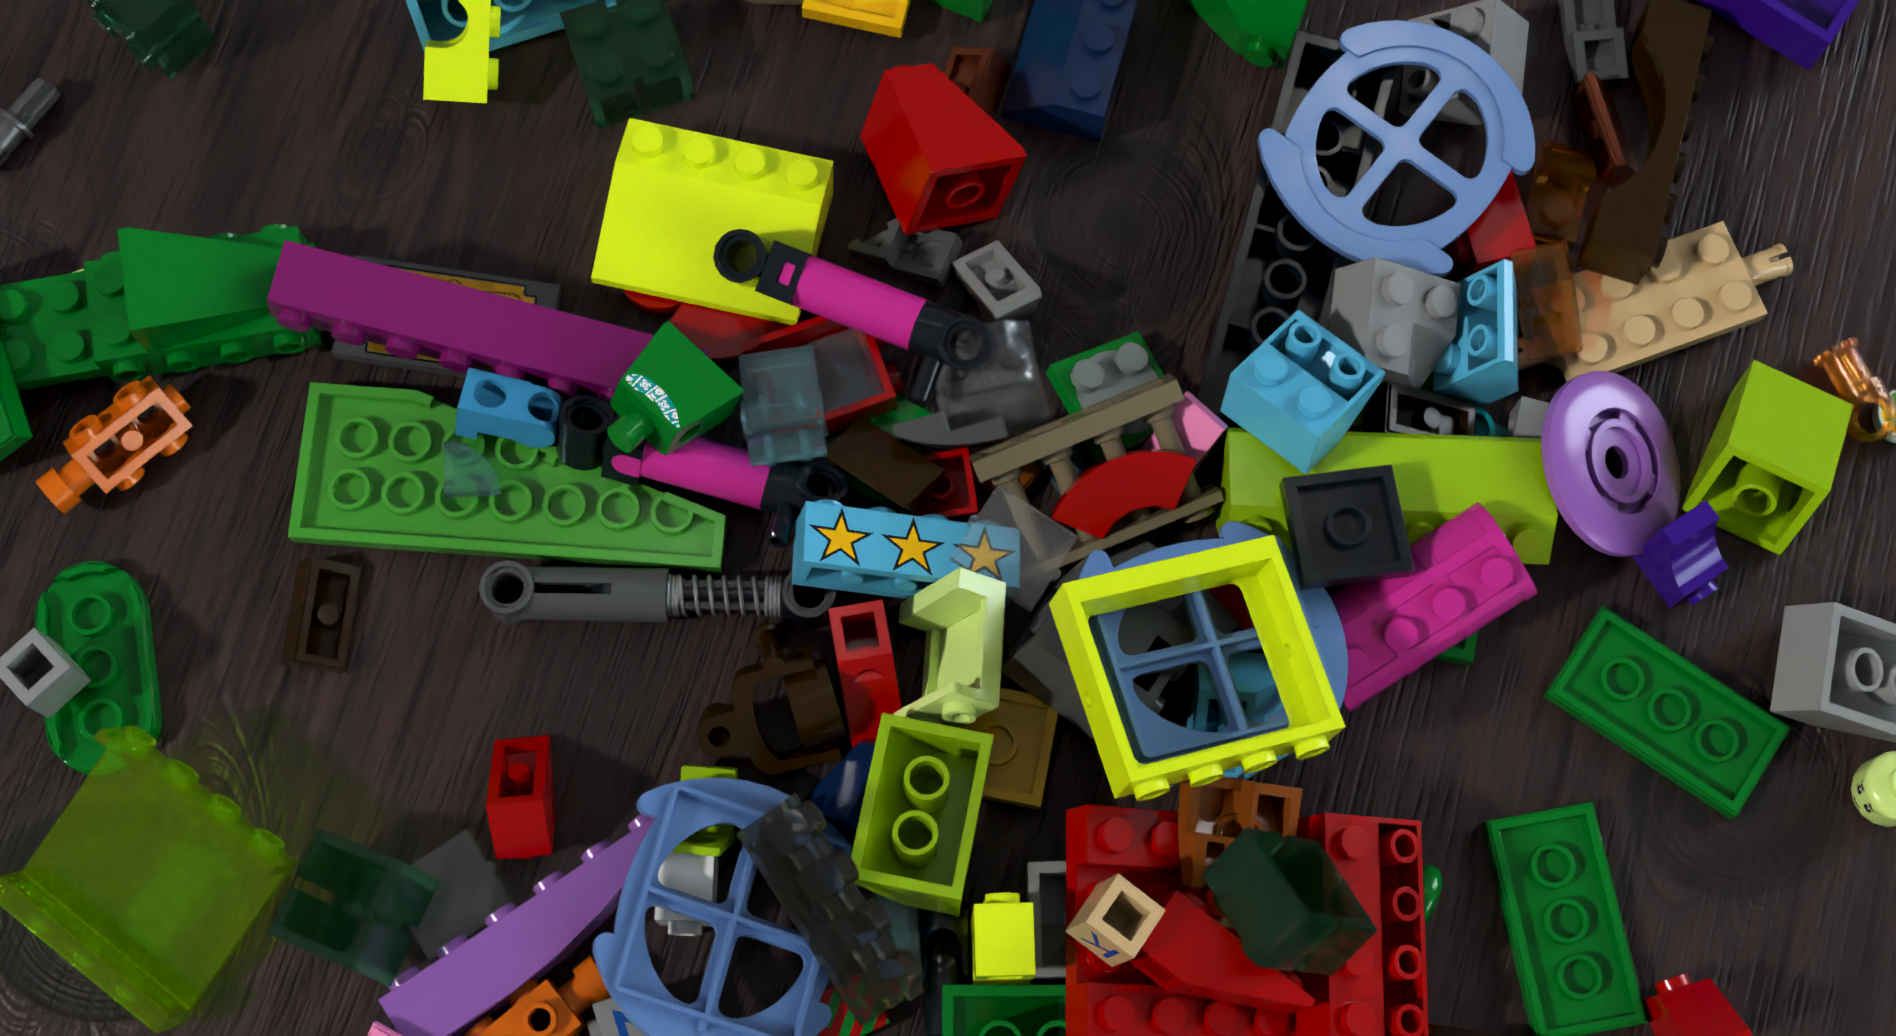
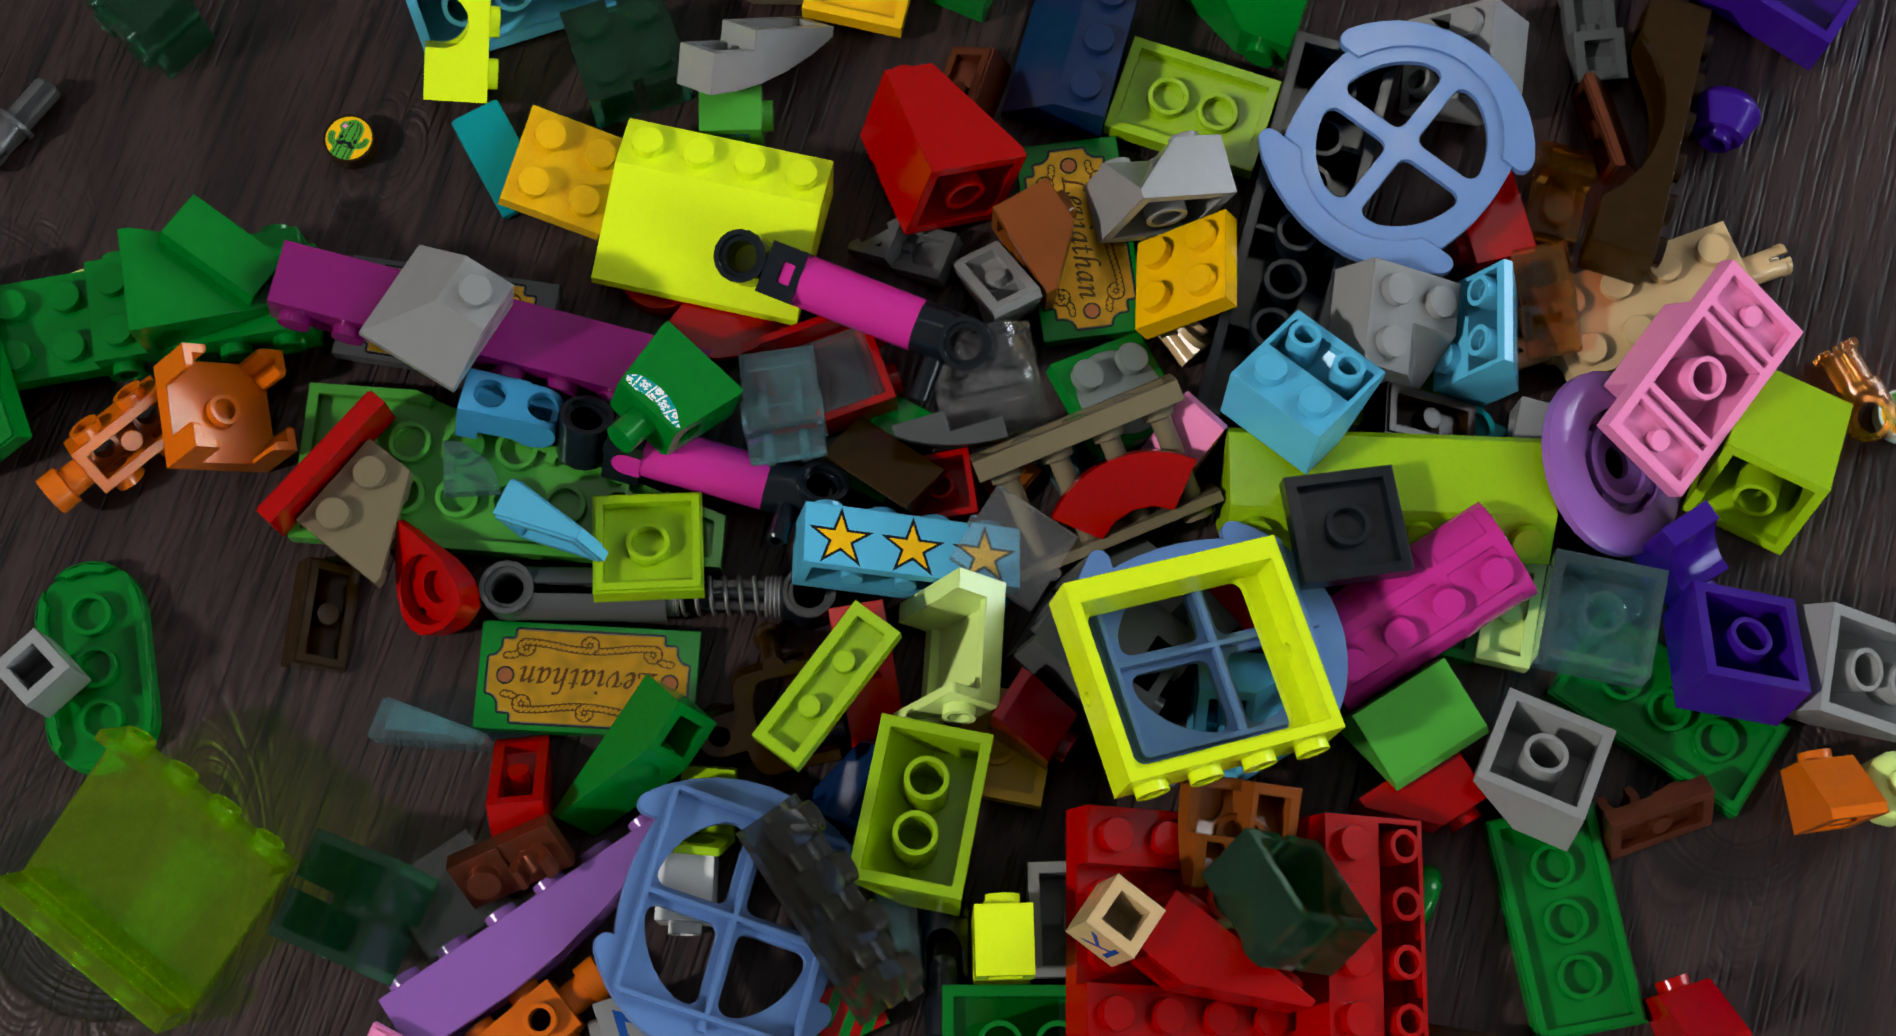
(220, 249): none -> green tile
(220, 411): none -> orange panel
(306, 481): none -> red tile
(350, 141): none -> tile
(361, 510): none -> dark tan wing
(412, 727): none -> clear light blue slope
(432, 585): none -> red piece
(439, 314): none -> light grey slope
(490, 147): none -> teal slope
(510, 861): none -> copper plate
(543, 523): none -> medium azure slope
(562, 172): none -> yellow plate
(574, 675): none -> tile
(641, 751): none -> green slope
(651, 546): none -> lime tile
(737, 115): none -> bright green brick
(749, 52): none -> light grey slope
(827, 686): none -> lime plate
(1034, 721): none -> dark red slope
(1037, 234): none -> dark orange slope
(1098, 279): none -> tile
(1158, 195): none -> light grey slope
(1179, 92): none -> lime plate
(1186, 274): none -> yellow plate
(1188, 341): none -> tan plate
(1415, 724): none -> bright green slope
(1435, 798): none -> red slope
(1510, 637): none -> yellowish green plate
(1542, 767): none -> light grey slope
(1599, 619): none -> clear light blue brick
(1657, 818): none -> copper plate
(1695, 376): none -> bright pink brick
(1724, 118): none -> dark purple cone
(1735, 653): none -> dark purple brick
(1829, 792): none -> orange slope

